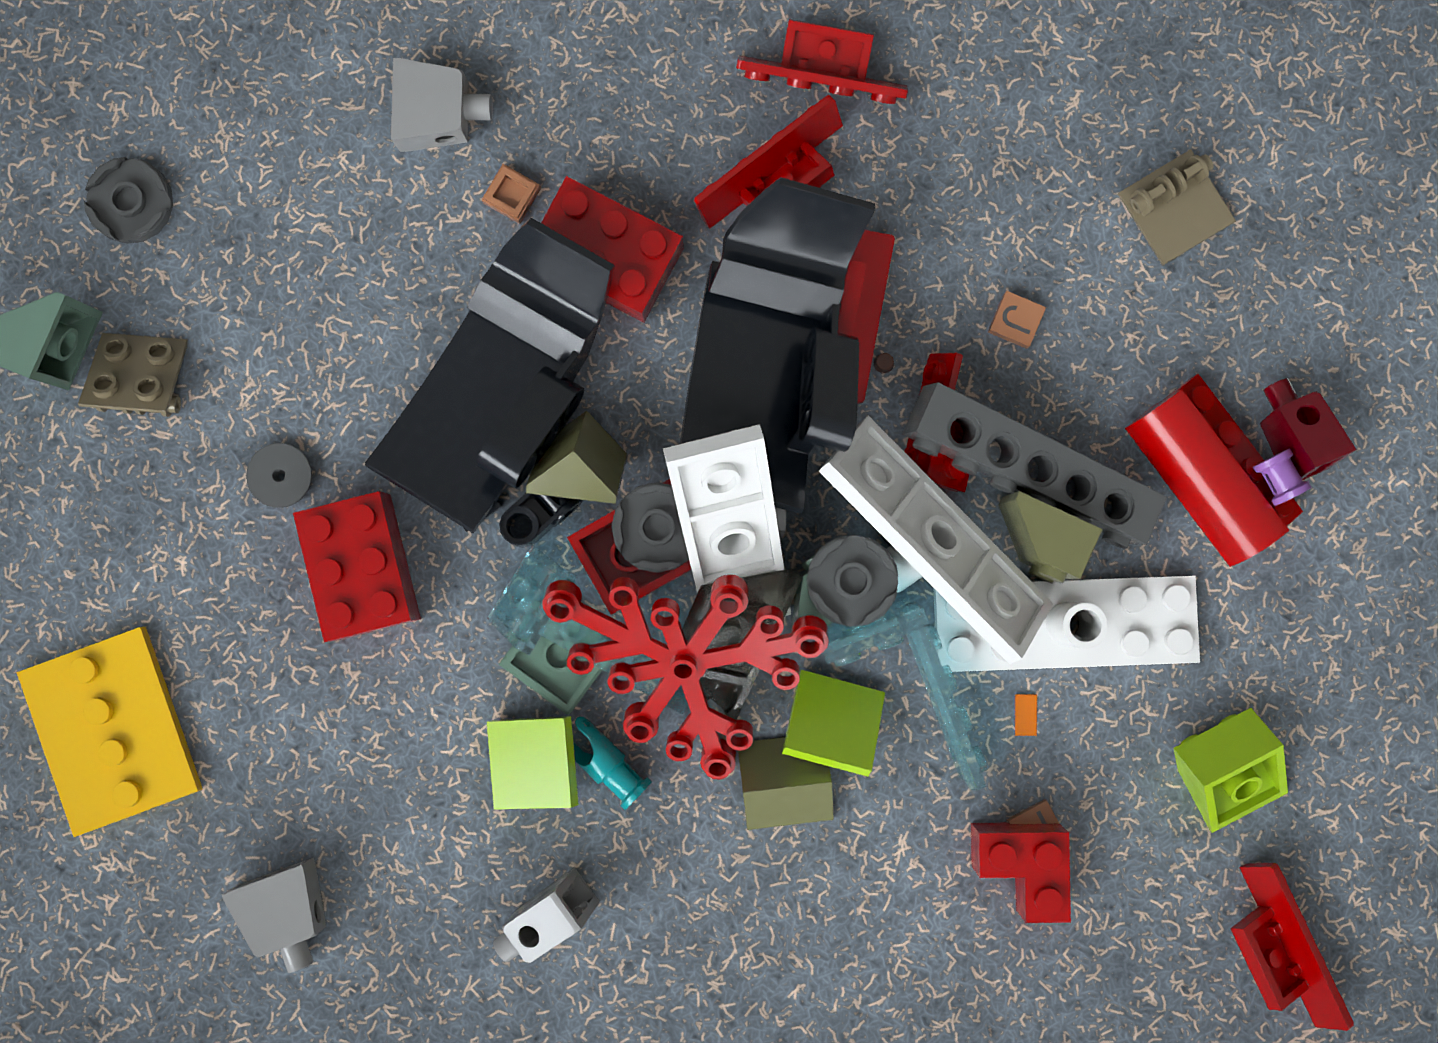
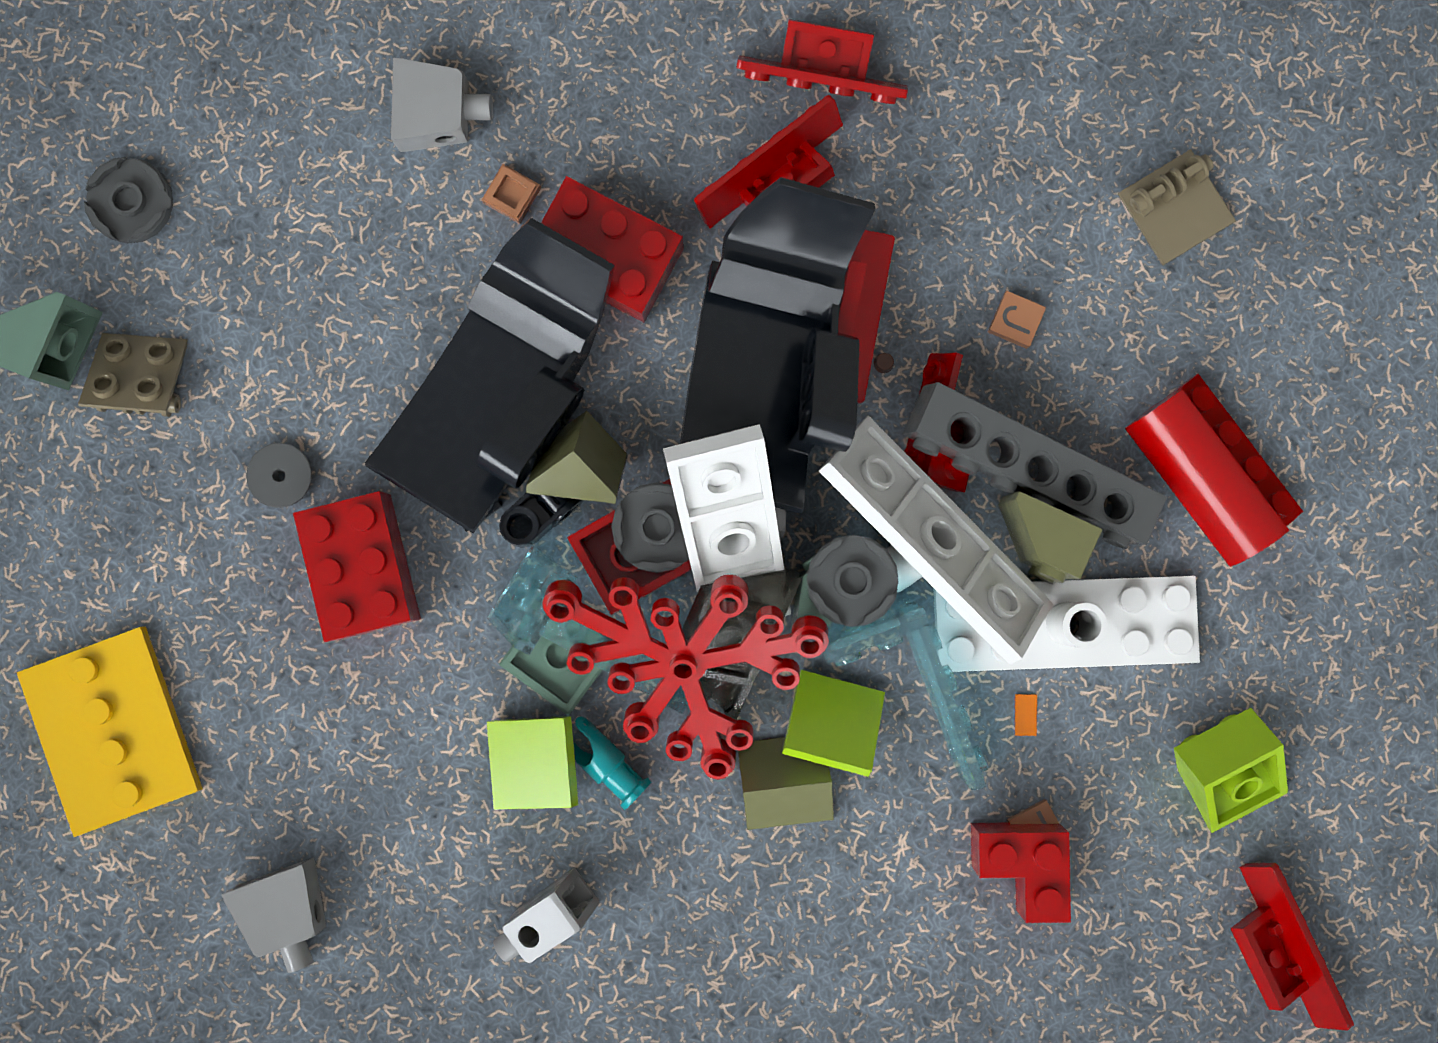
(1282, 477): medium lavender bush -> none
(1306, 428): dark red torso -> none

